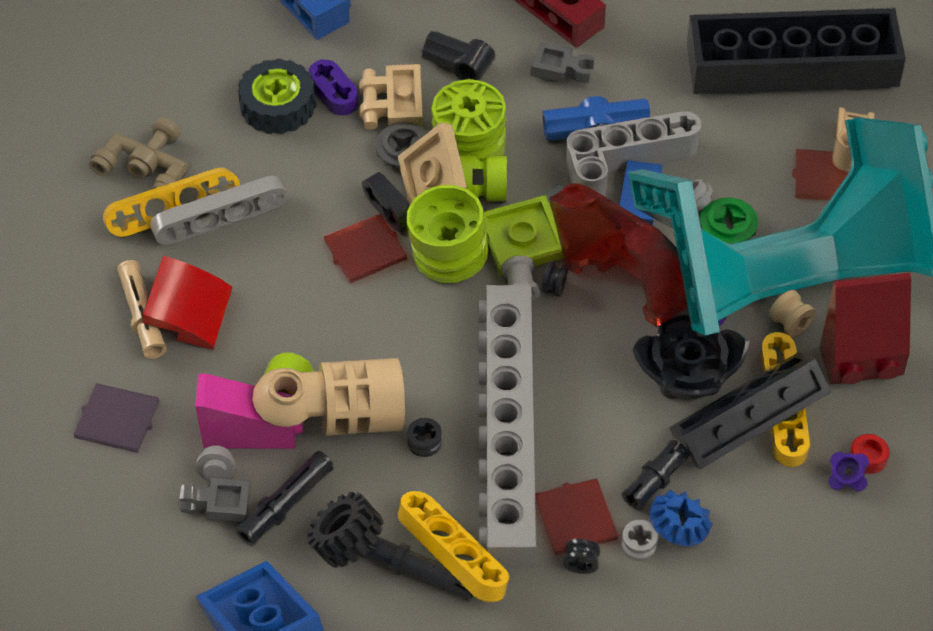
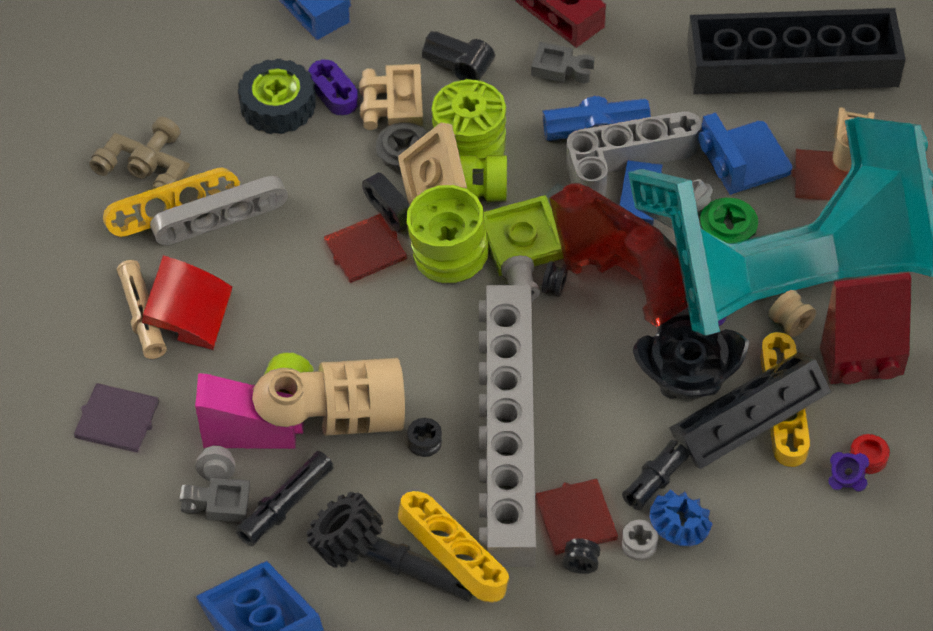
(743, 154): none -> blue bracket

